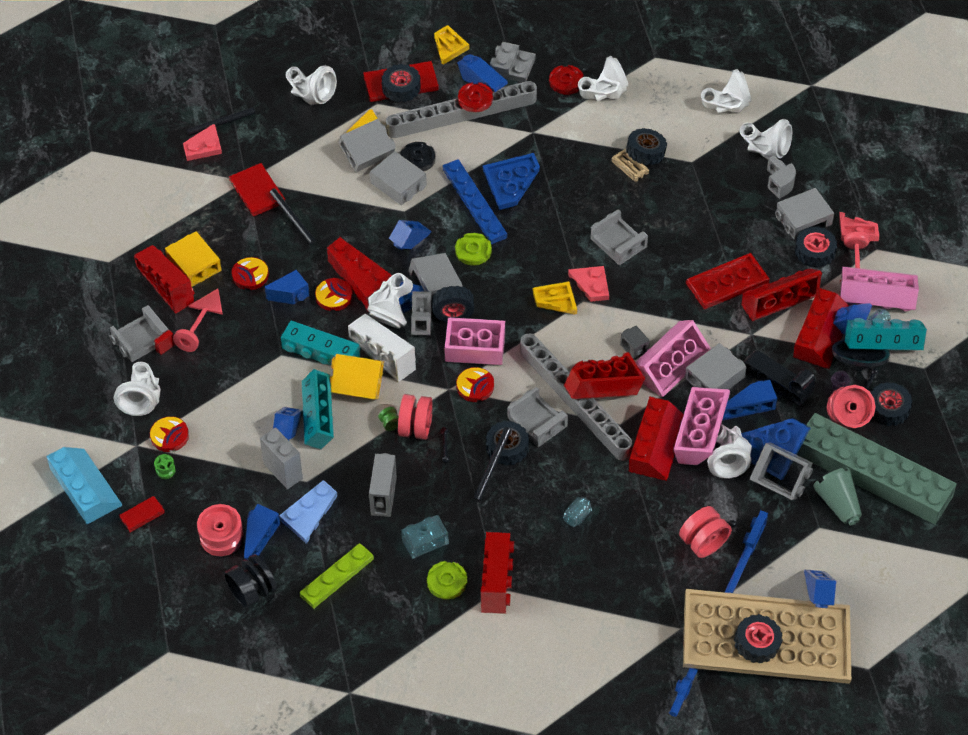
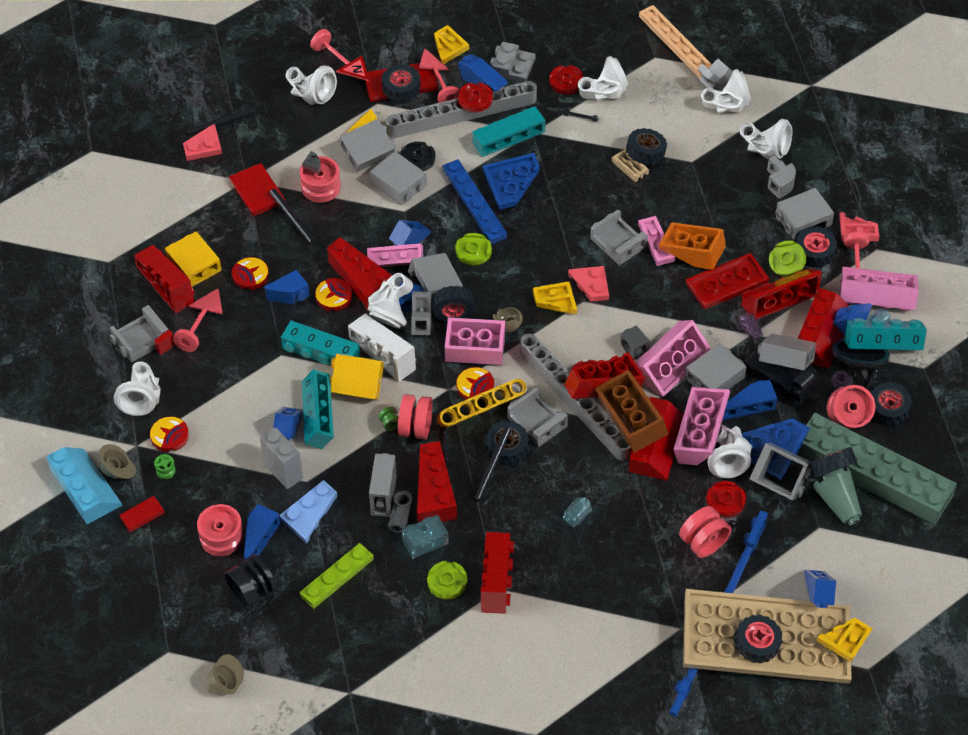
(115, 462): none -> dark tan piece
(225, 676): none -> dark tan piece
(312, 162): none -> dark grey tile
(323, 185): none -> coral wheel
(355, 68): none -> coral piece
(395, 254): none -> bright pink plate
(400, 513): none -> dark grey piece
(428, 61): none -> coral piece
(434, 485): none -> red wedge
(489, 398): none -> yellow beam
(508, 131): none -> teal brick
(511, 316): none -> dark tan hair
(566, 112): none -> black hinge
(631, 411): none -> dark orange brick
(655, 234): none -> bright pink plate
(674, 39): none -> light nougat plate
(694, 244): none -> orange slope
(716, 76): none -> light grey brick
(726, 499): none -> red tile
(750, 325): none -> clear purple cone
(787, 258): none -> lime tile
(787, 351): none -> light grey brick
(833, 462): none -> black wheel
(846, 638): none -> yellow wing

